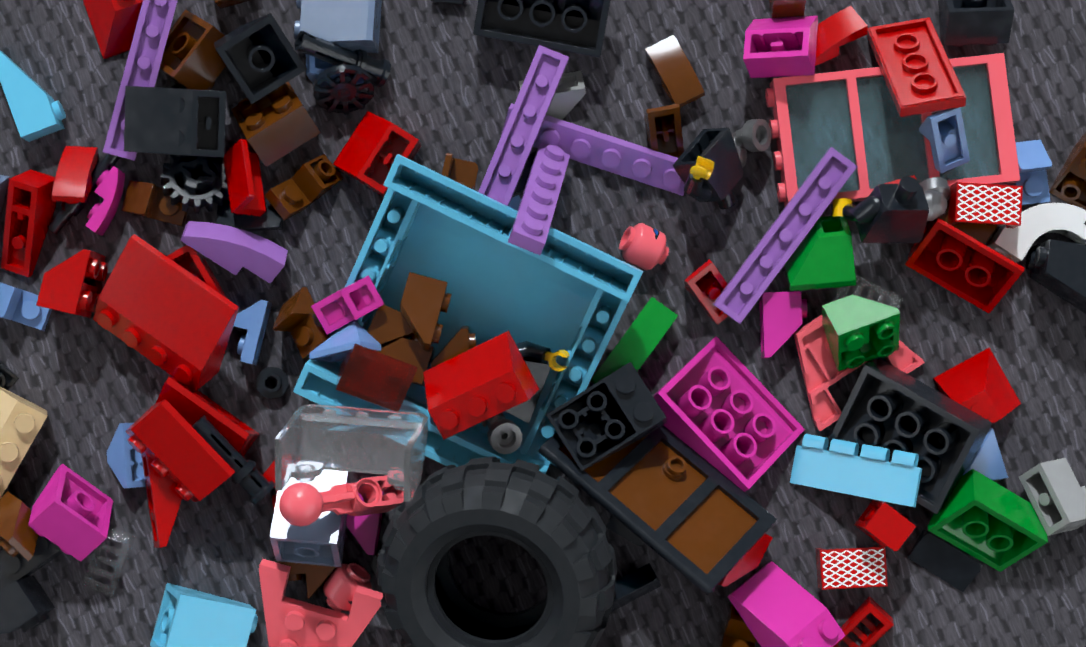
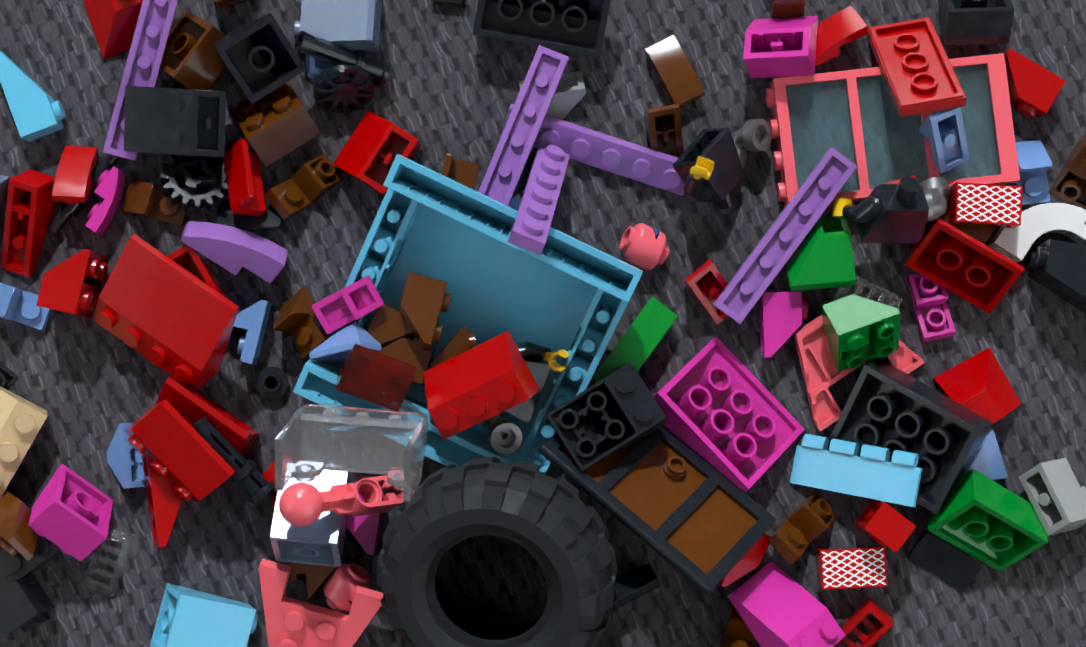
(802, 527): none -> reddish brown slope
(930, 308): none -> dark pink slope
(1030, 85): none -> red slope

